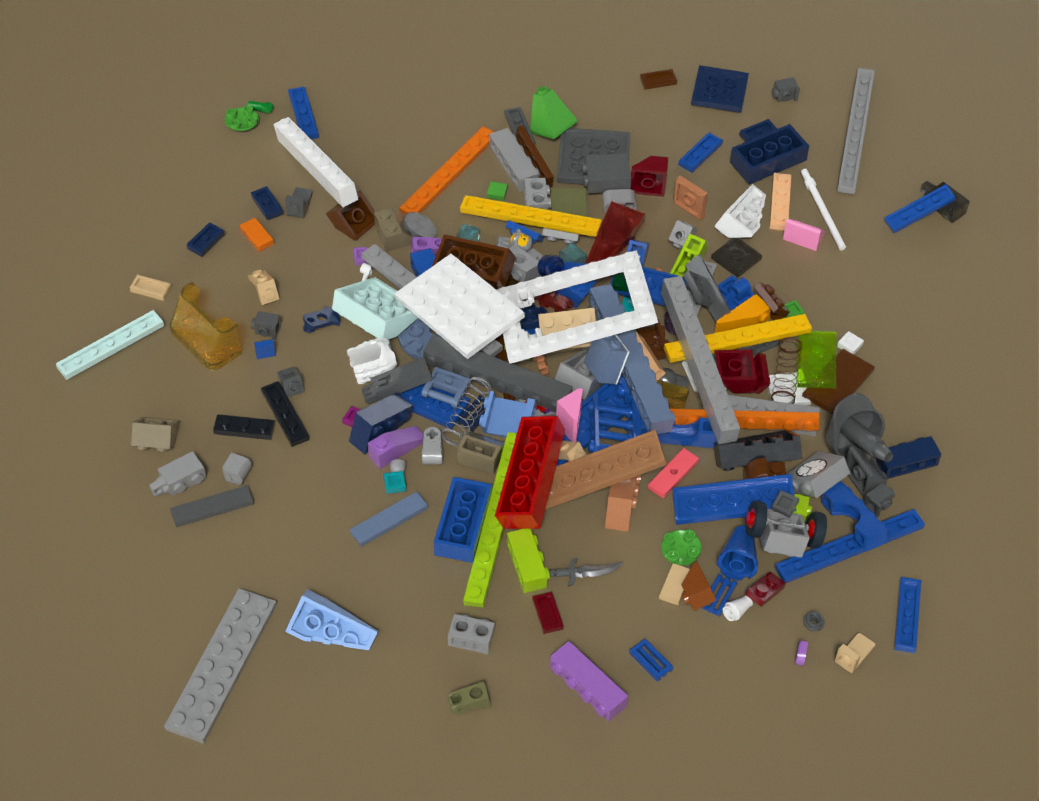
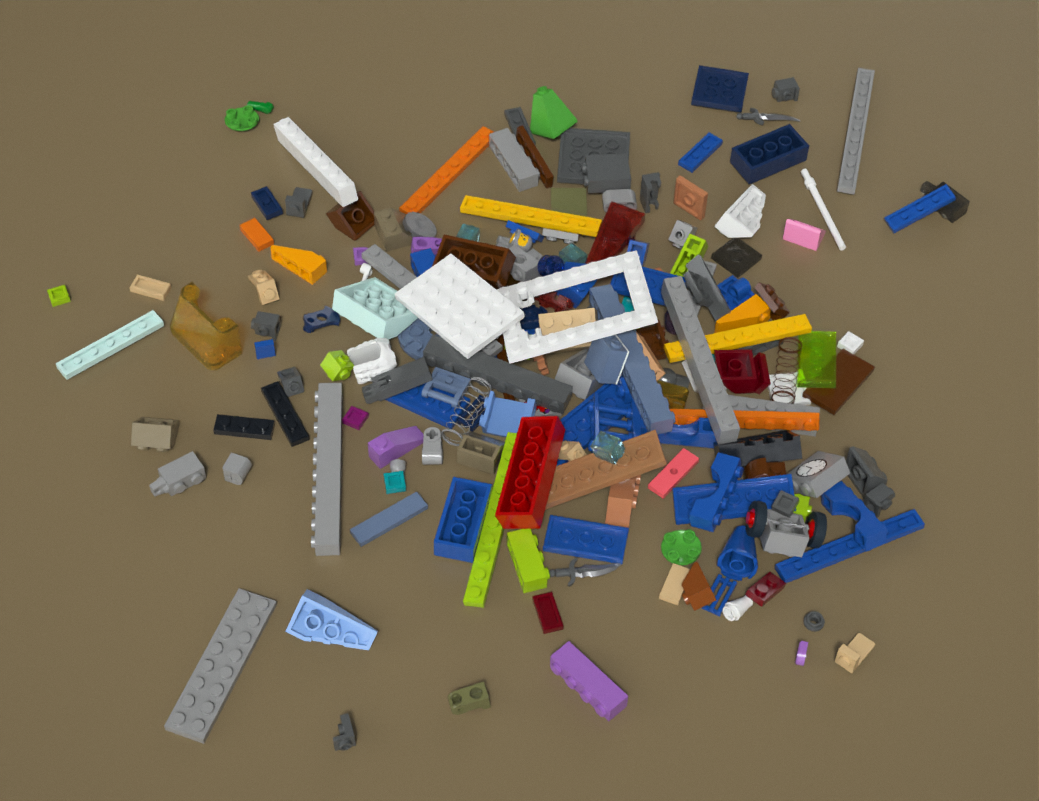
(58, 295): none -> lime tile
(205, 239): dark blue plate -> none
(211, 506): dark grey tile -> none
(300, 262): none -> light orange slope
(303, 112): blue tile -> none
(328, 470): none -> light grey brick
(337, 365): none -> lime brick
(347, 737): none -> dark grey bracket
(379, 418): dark blue wedge -> none
(469, 638): light grey brick -> none
(497, 190): bright green tile -> none
(536, 193): light grey brick -> none
(569, 413): bright pink slope -> none
(585, 539): none -> blue tile
(608, 447): none -> clear light blue brick
(619, 282): dark green tile -> none
(649, 191): none -> dark grey hinge
(650, 176): dark red slope -> none
(658, 79): reddish brown tile -> none
(661, 672): blue tile -> none
(708, 511): none -> blue arch
(757, 130): dark blue plate -> none
(758, 118): none -> dark grey piece
(780, 201): light nougat plate -> none
(794, 308): bright green tile -> none
(857, 425): dark grey piece -> none
(907, 615): blue tile -> none
(911, 457): dark blue brick -> none

